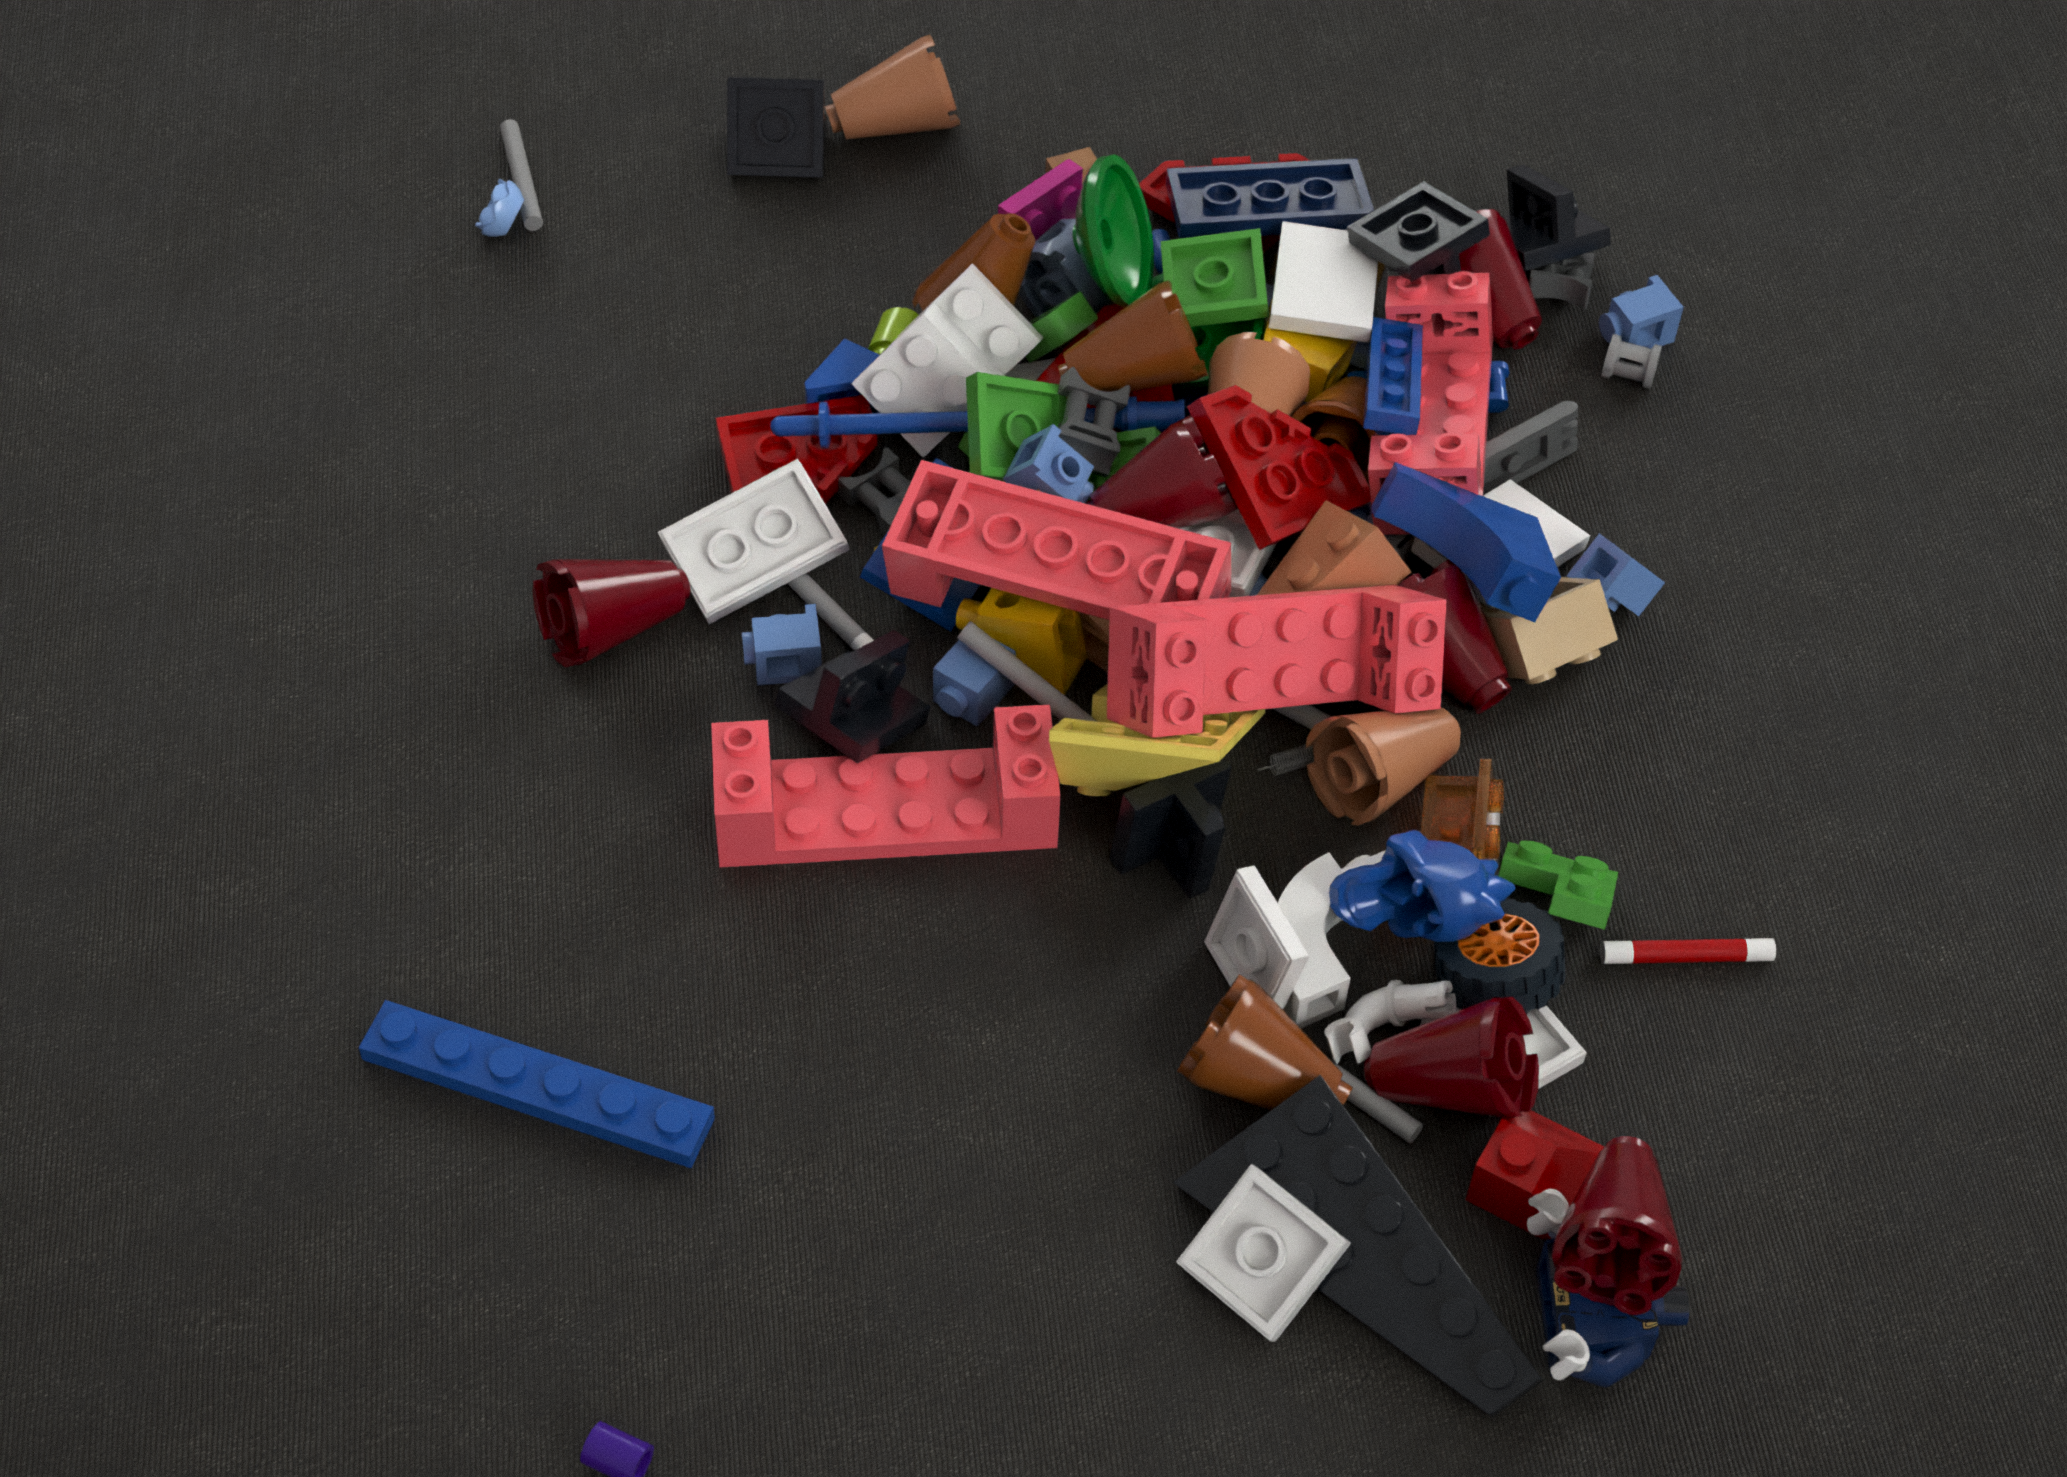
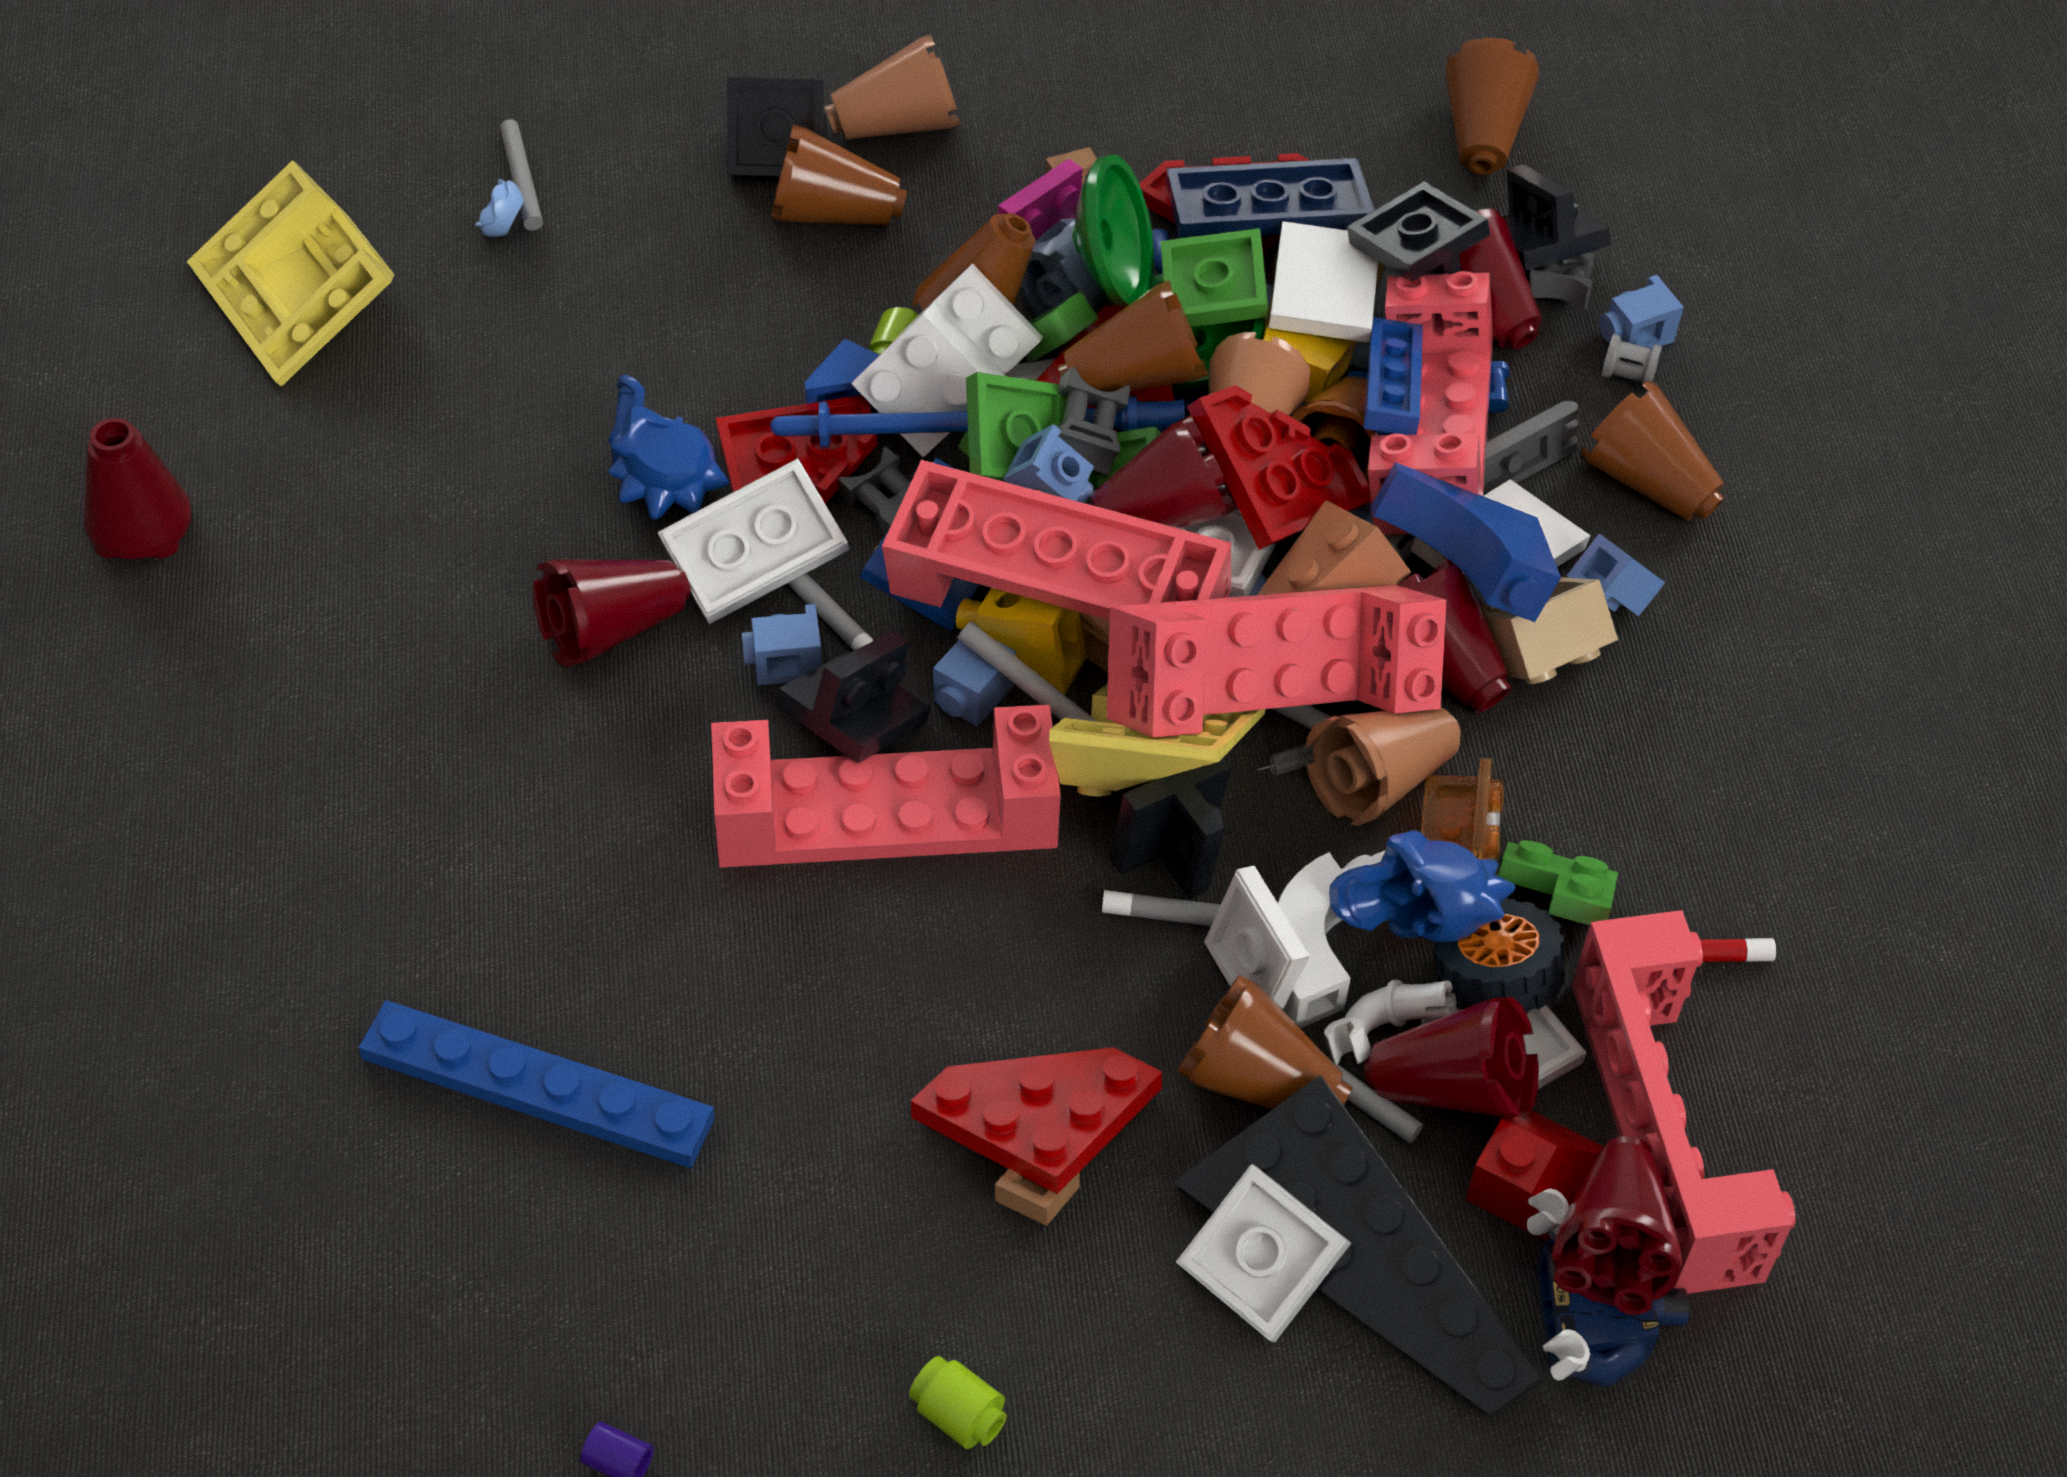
(131, 496): none -> dark red cone
(290, 271): none -> light yellow slope
(659, 455): none -> blue head
(833, 185): none -> dark orange cone
(958, 1402): none -> lime brick
(1032, 1199): none -> medium nougat plate
(1039, 1111): none -> red plate
(1159, 908): none -> light grey bar
(1488, 100): none -> dark orange cone
(1637, 977): none -> coral plate
(1656, 455): none -> dark orange cone

